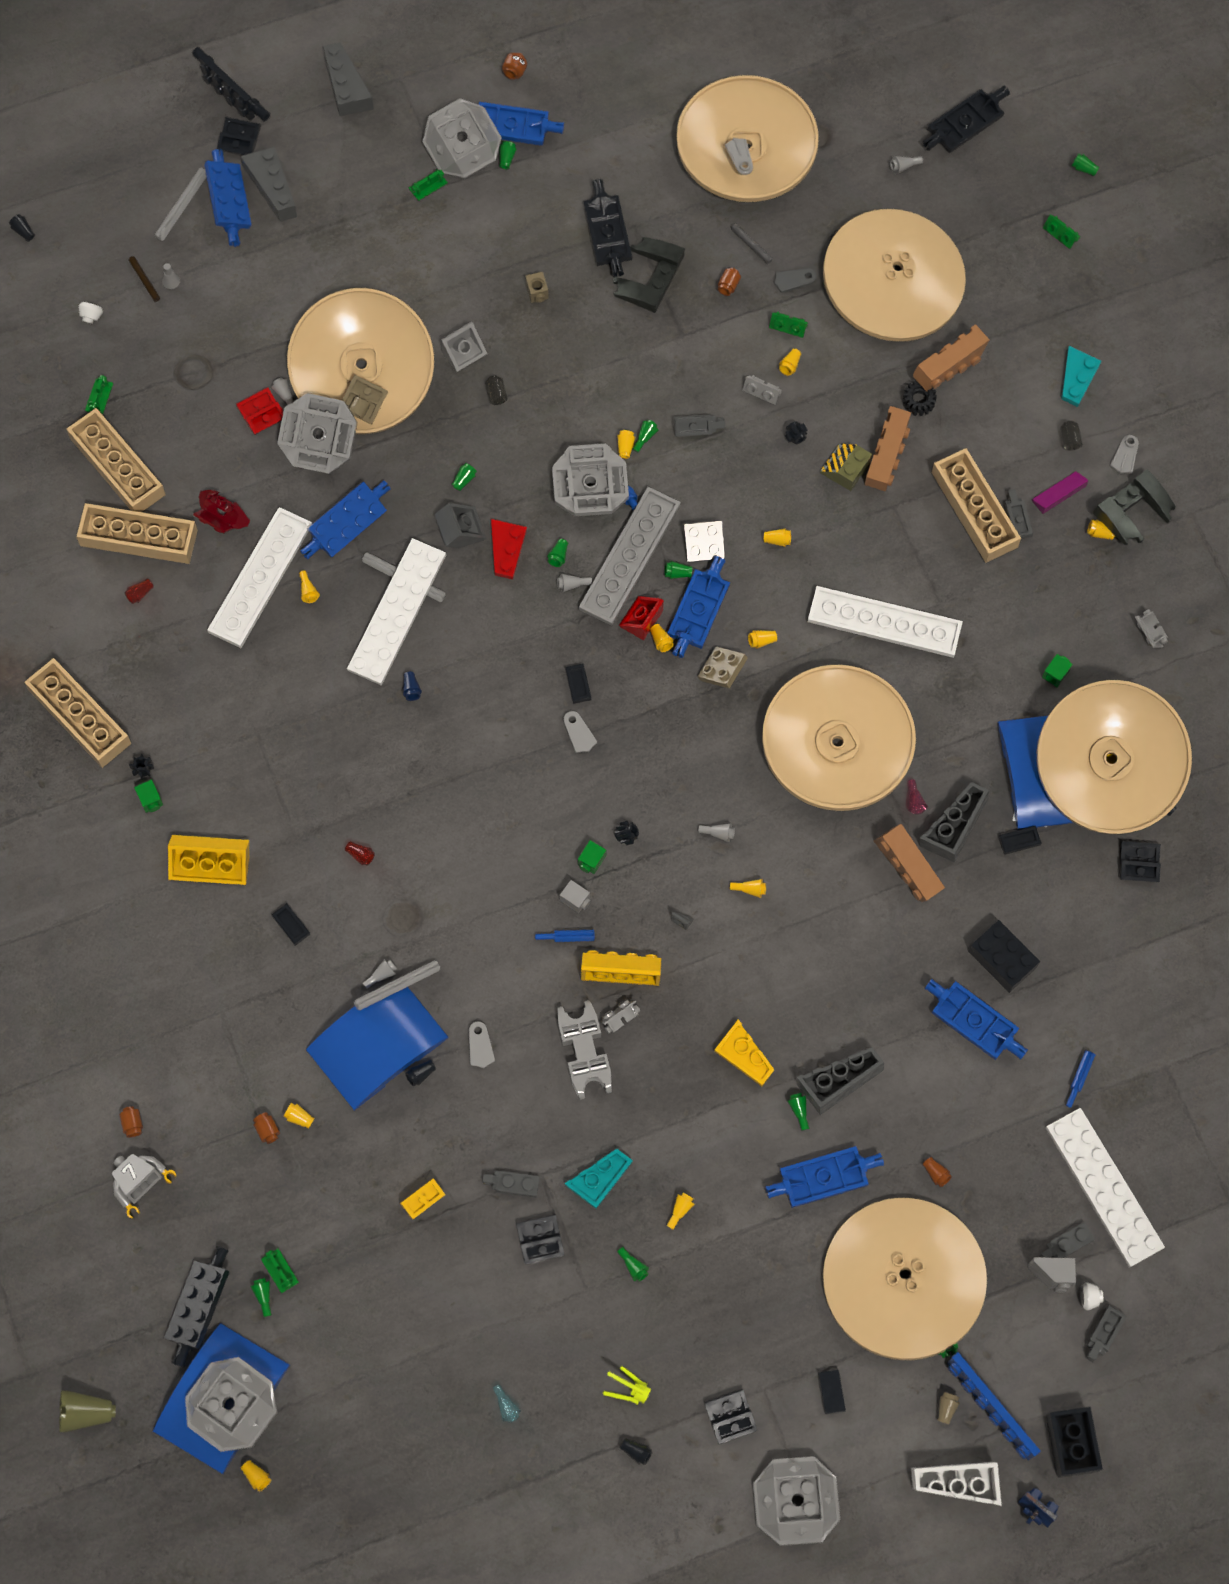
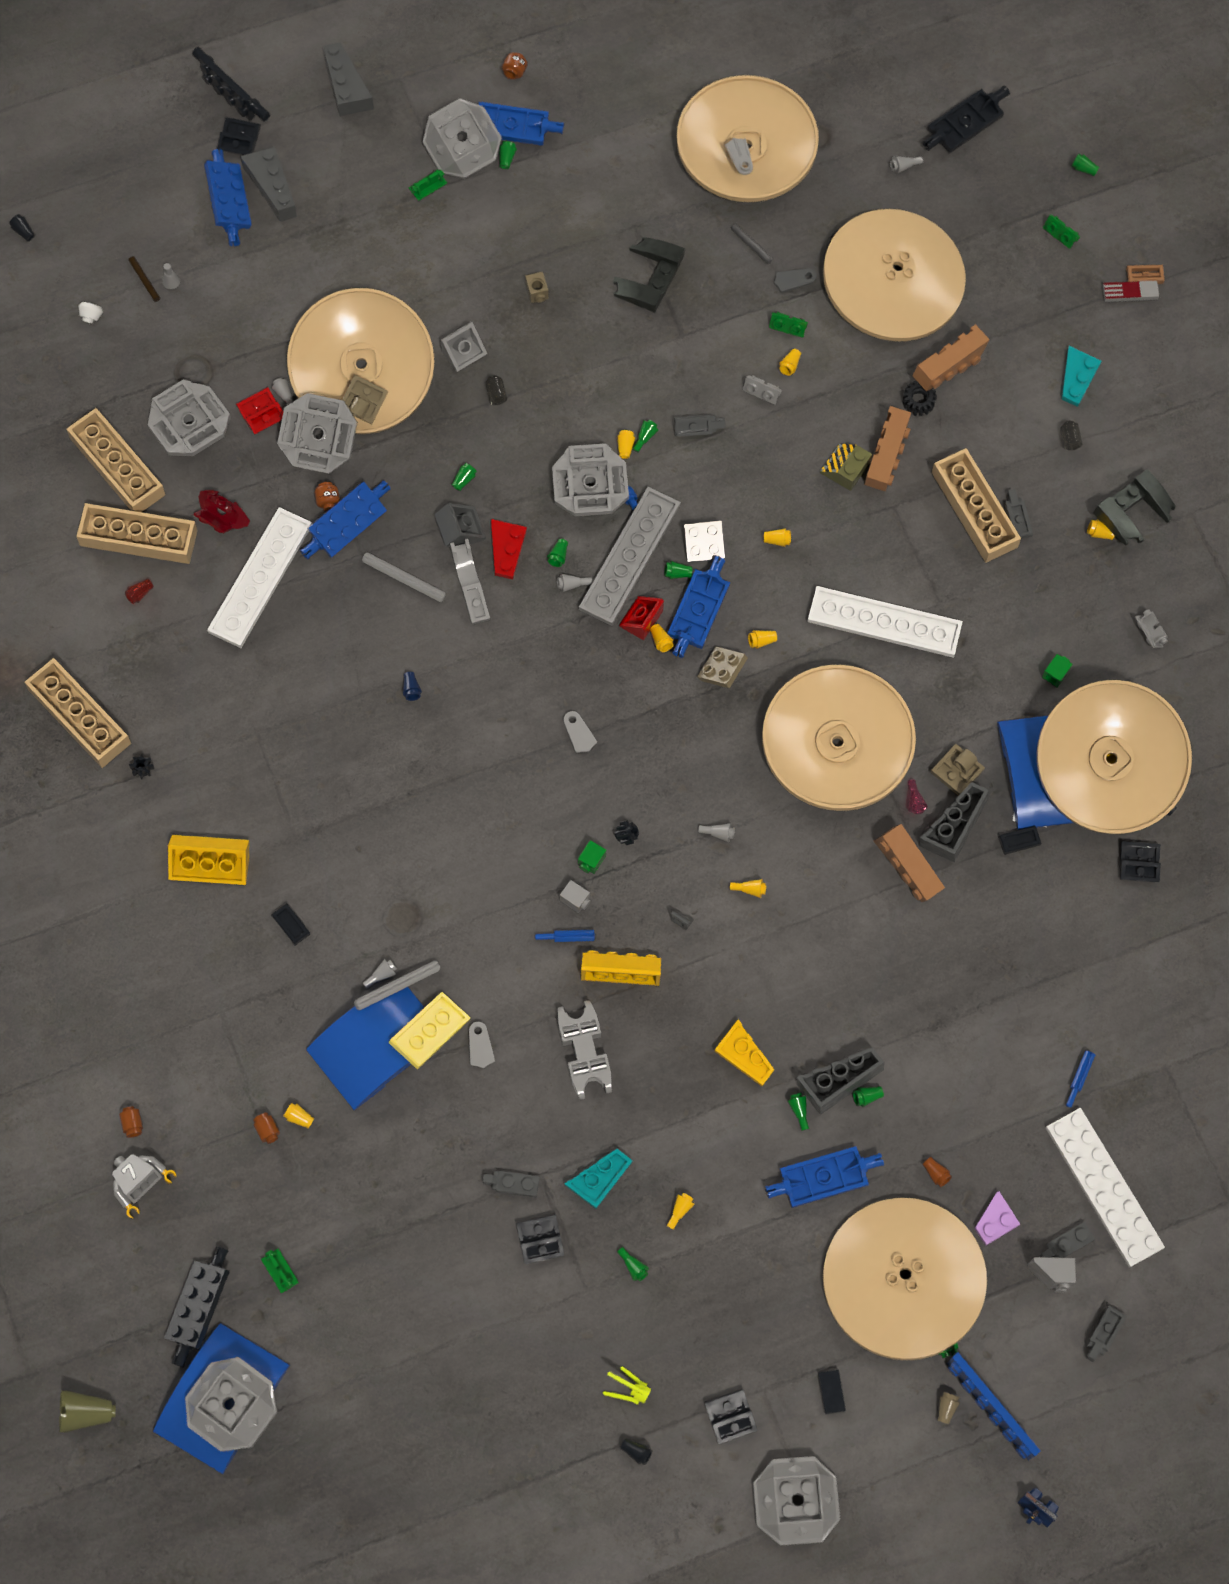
(99, 394): green hinge -> none
(149, 796): green brick -> none
(181, 204): light grey axle -> none
(183, 404): none -> light grey piece
(256, 1476): yellow cone -> none
(262, 1292): green cone -> none
(308, 591): yellow cone -> none
(326, 495): none -> dark orange head
(360, 853): clear red cone -> none
(396, 612): white plate -> none
(419, 1073): black cone -> none
(422, 1198): yellow hinge -> none
(429, 1030): none -> light yellow tile
(470, 583): none -> light grey piece
(508, 1409): clear light blue cone -> none
(578, 683): black tile -> none
(607, 229): black plate -> none
(613, 1018): light grey hinge -> none
(729, 281): dark orange brick -> none
(796, 432): black gear -> none
(867, 1095): none -> green cone
(958, 769): none -> dark tan plate
(963, 1481): white wedge -> none
(975, 1020): blue plate -> none
(996, 1220): none -> lavender wing
(1004, 956): black brick -> none
(1060, 492): magenta slope -> none
(1074, 1442): black brick -> none
(1090, 1296): white cone -> none
(1125, 456): light grey piece -> none
(1130, 291): none -> tile
(1145, 276): none -> medium nougat tile

